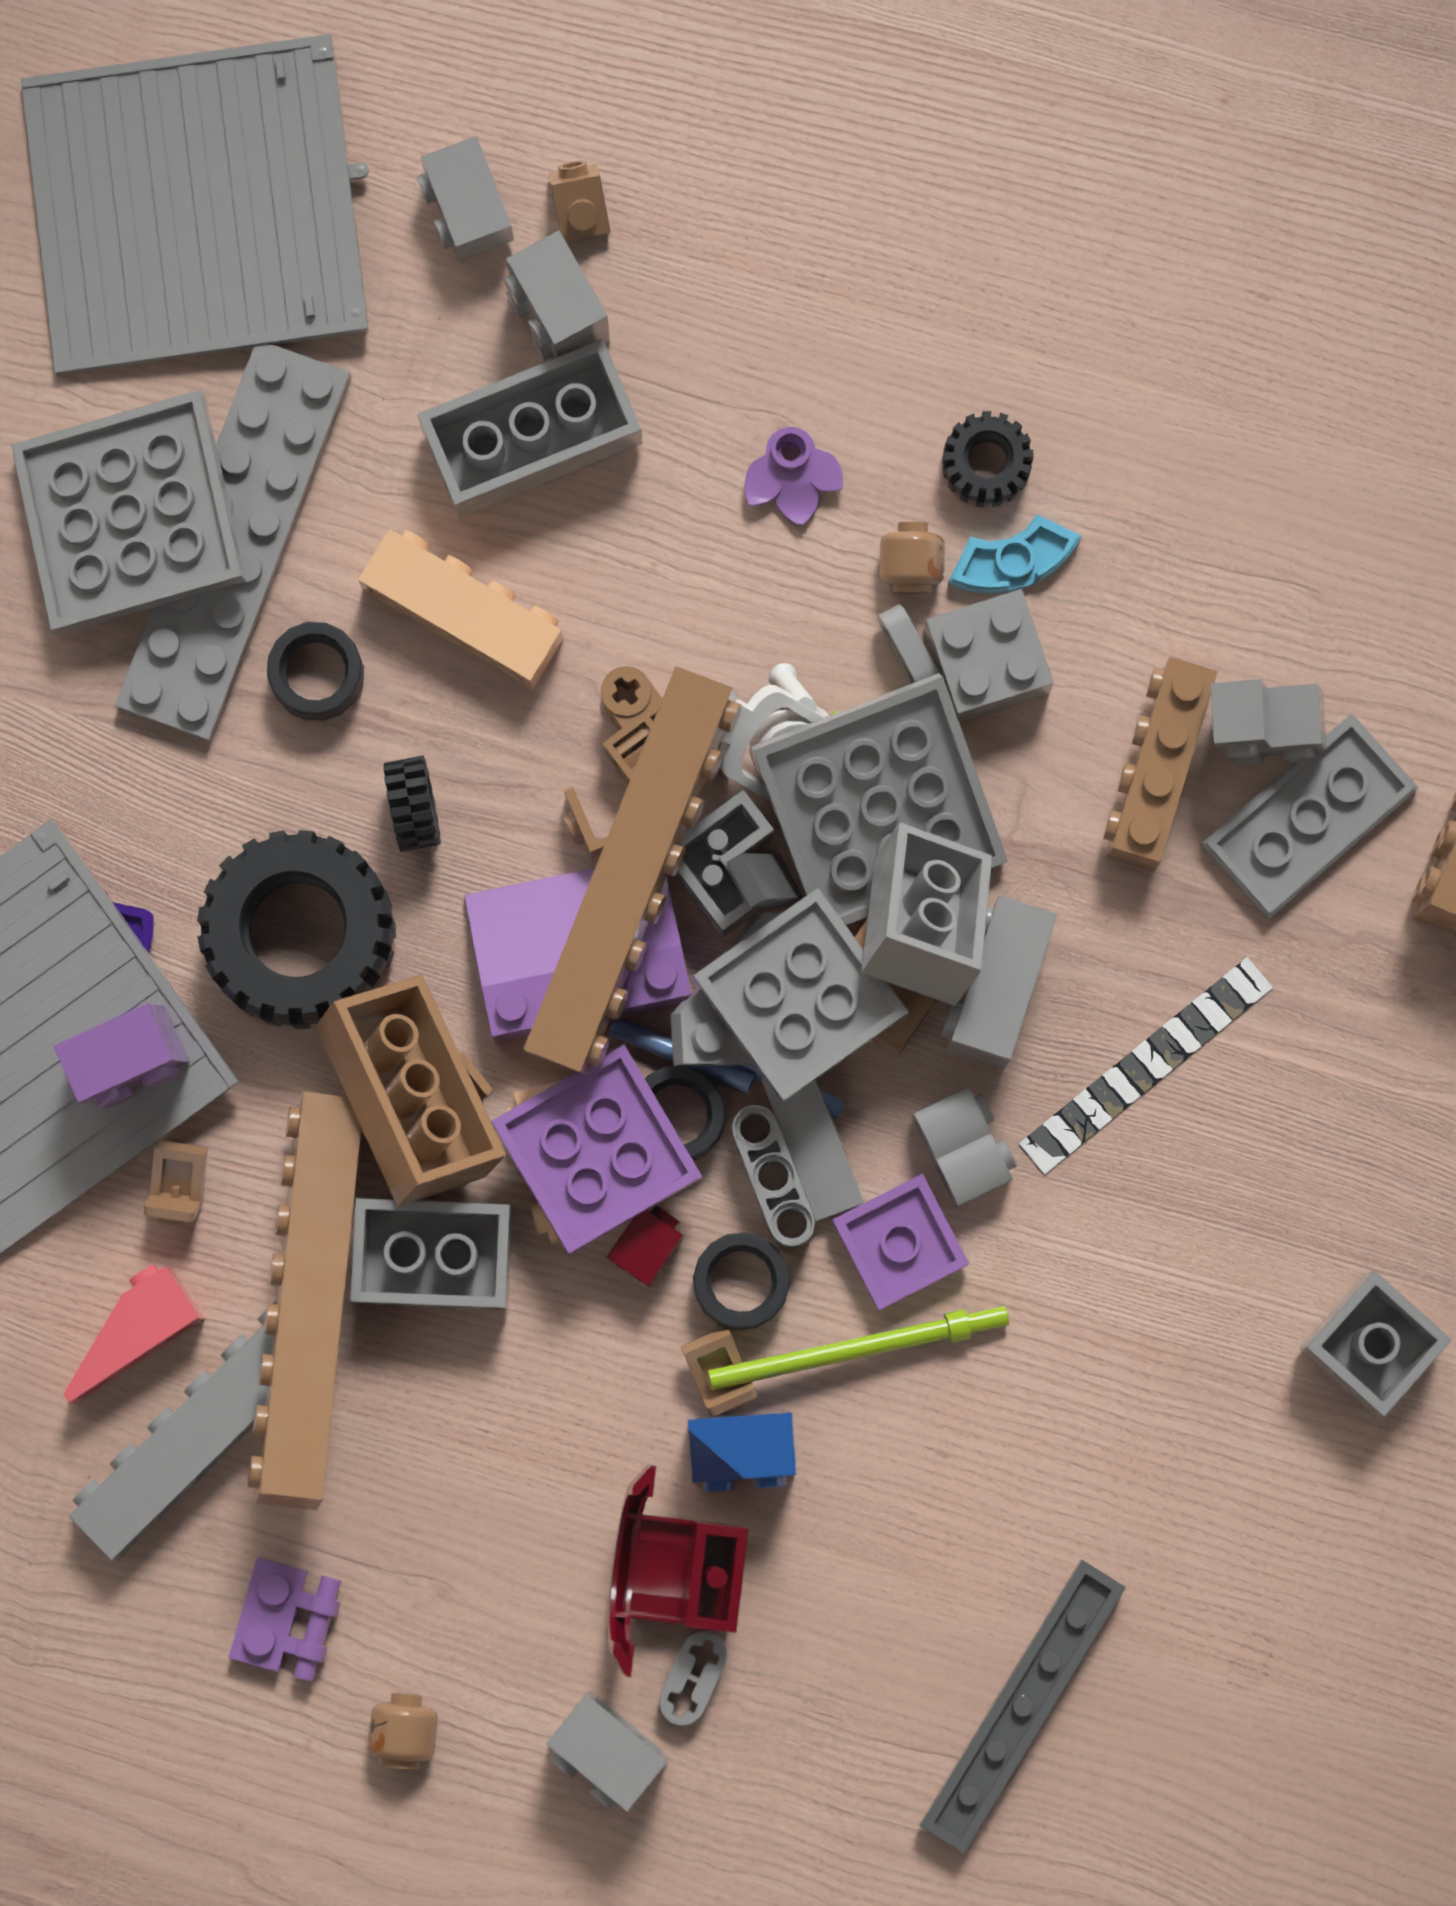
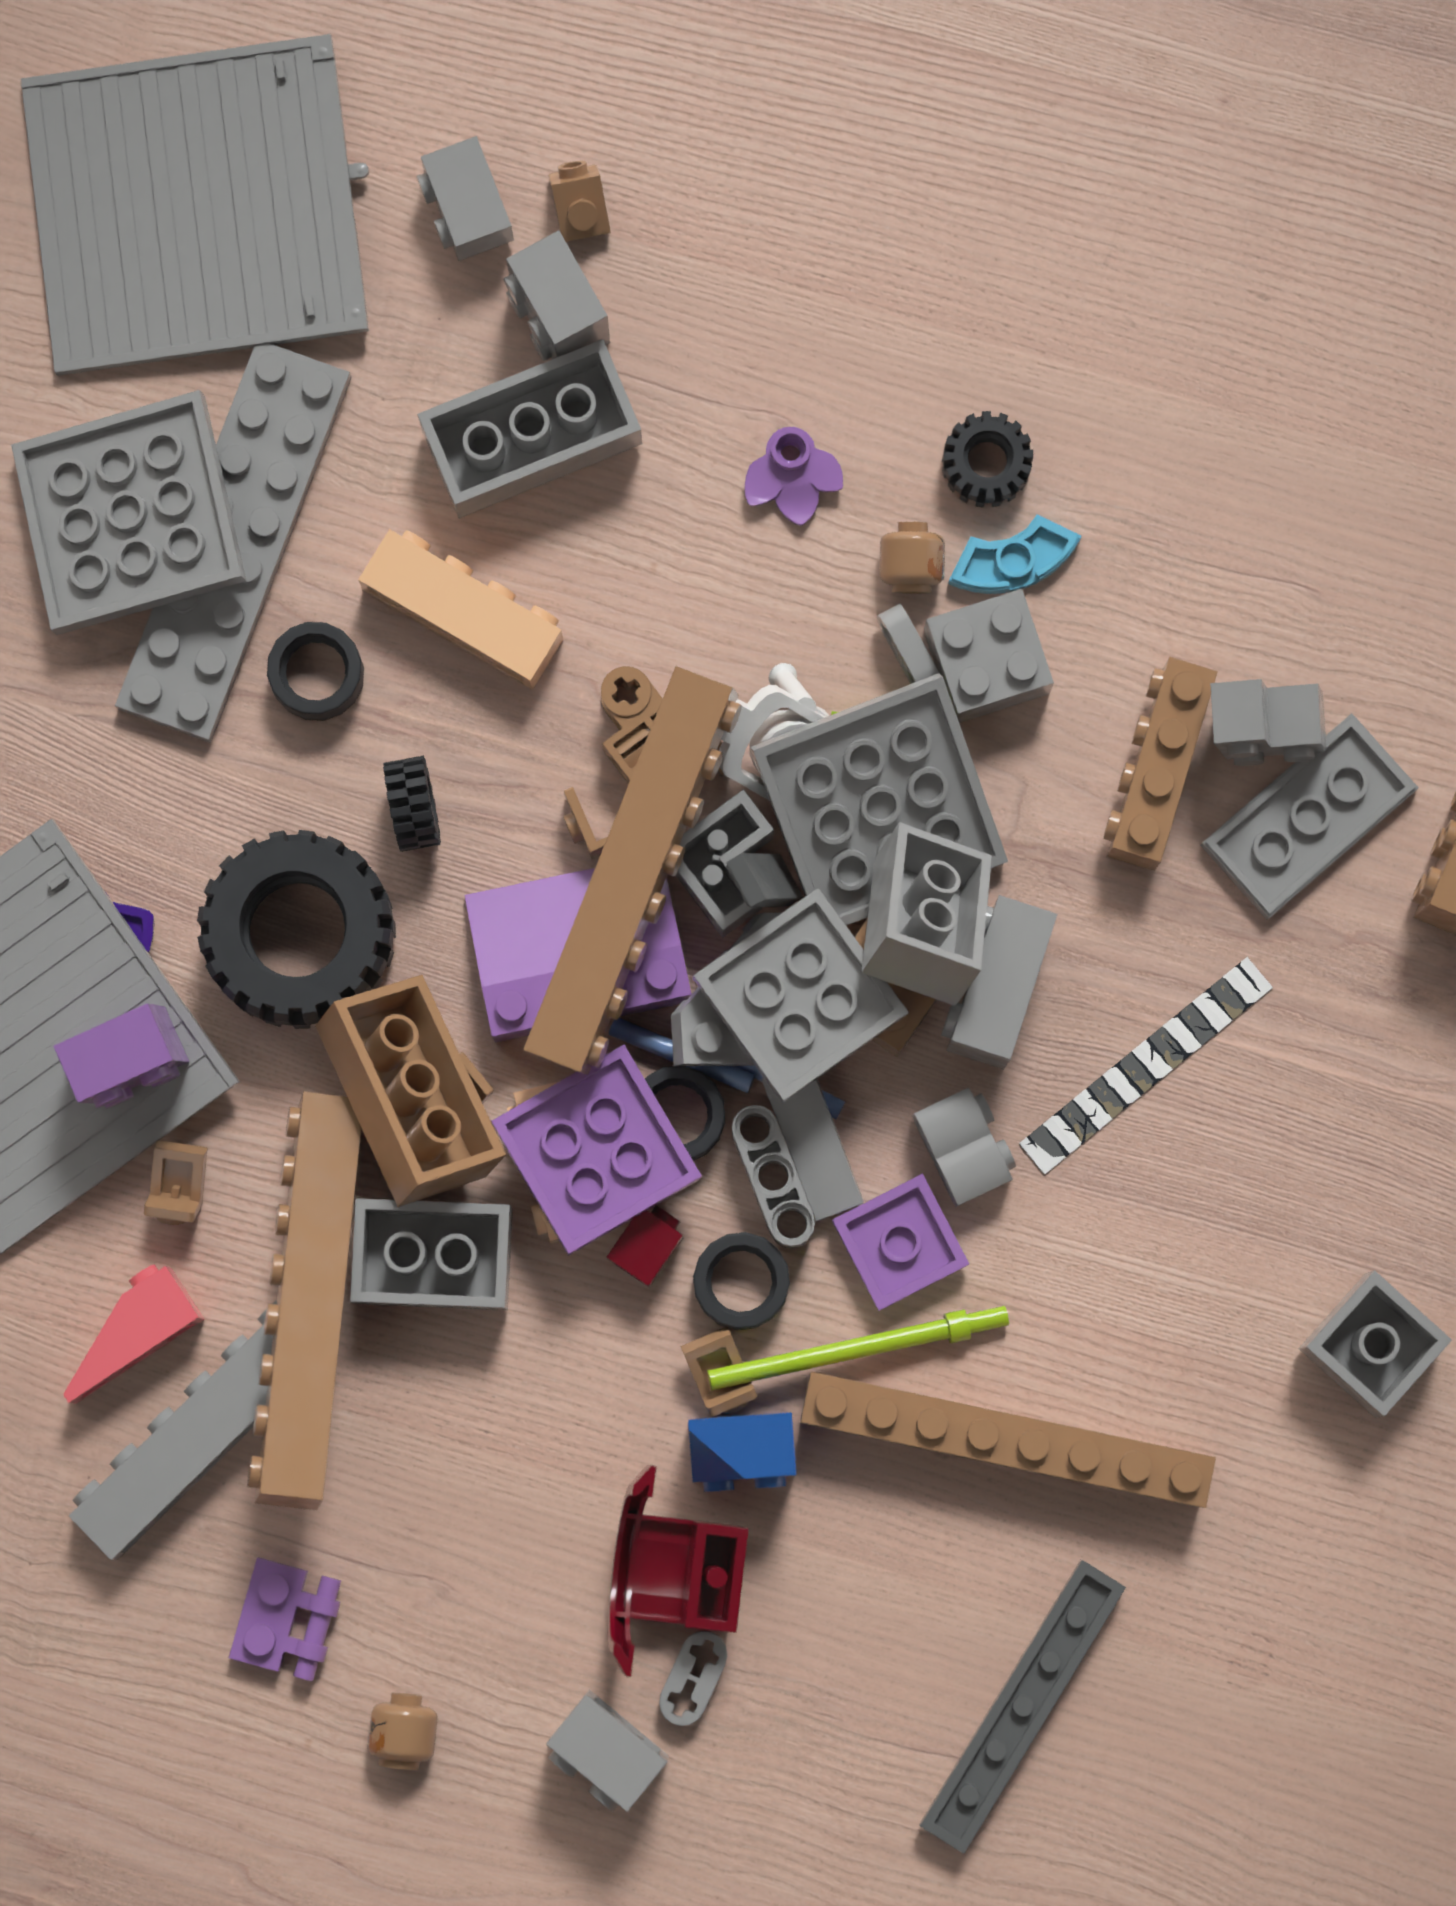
(1008, 1440): none -> medium nougat brick

